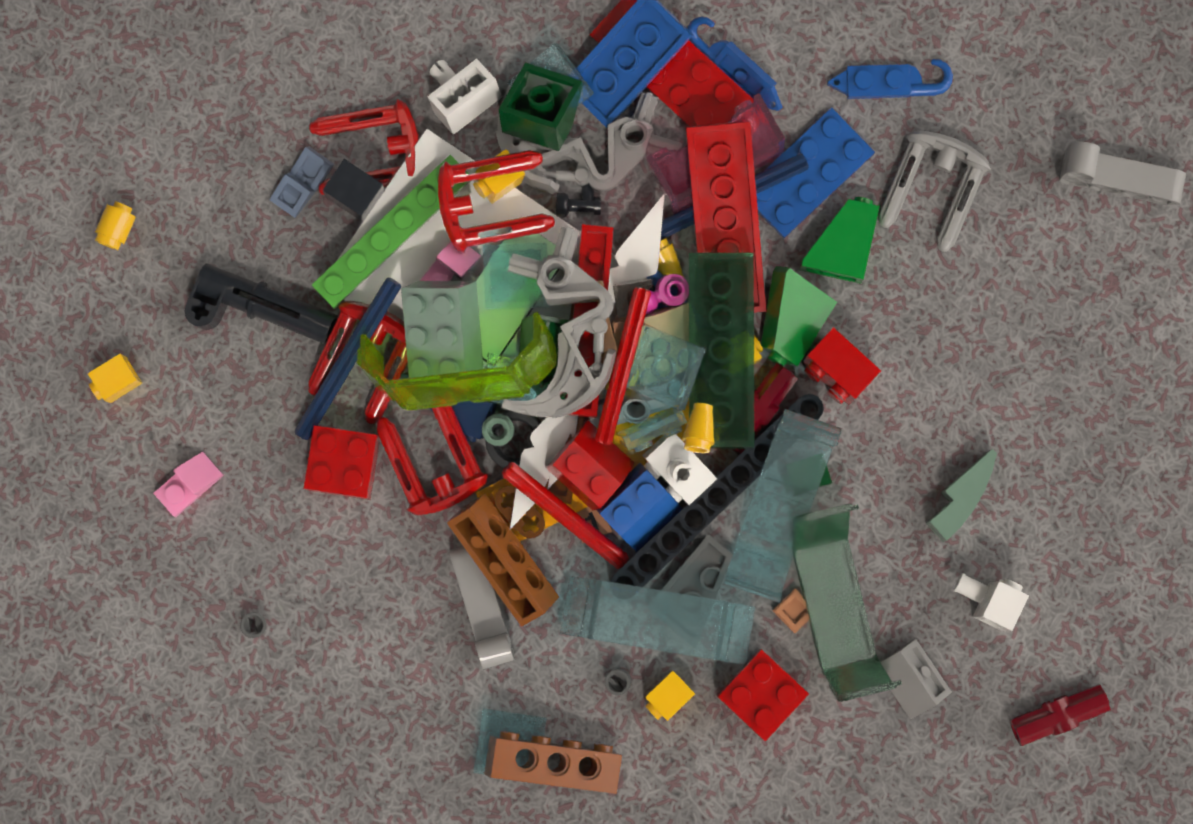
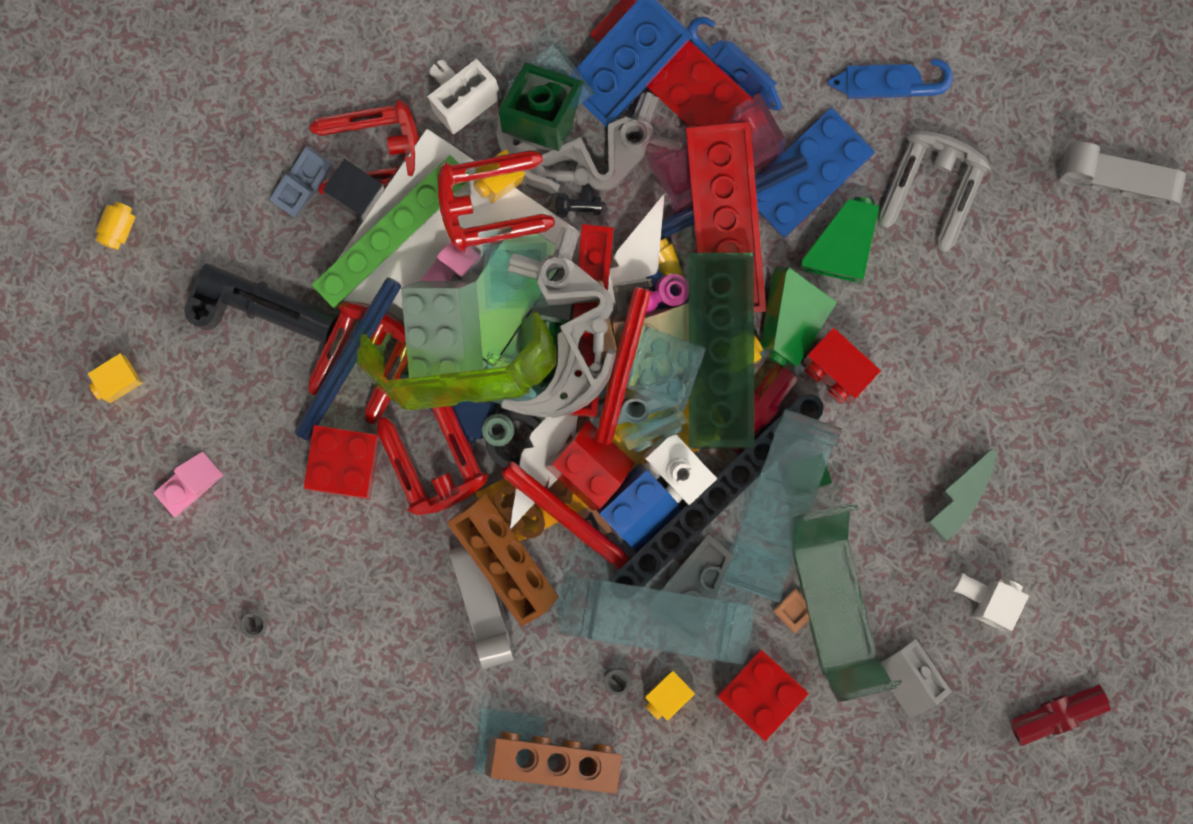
(699, 429): yellow cone -> none

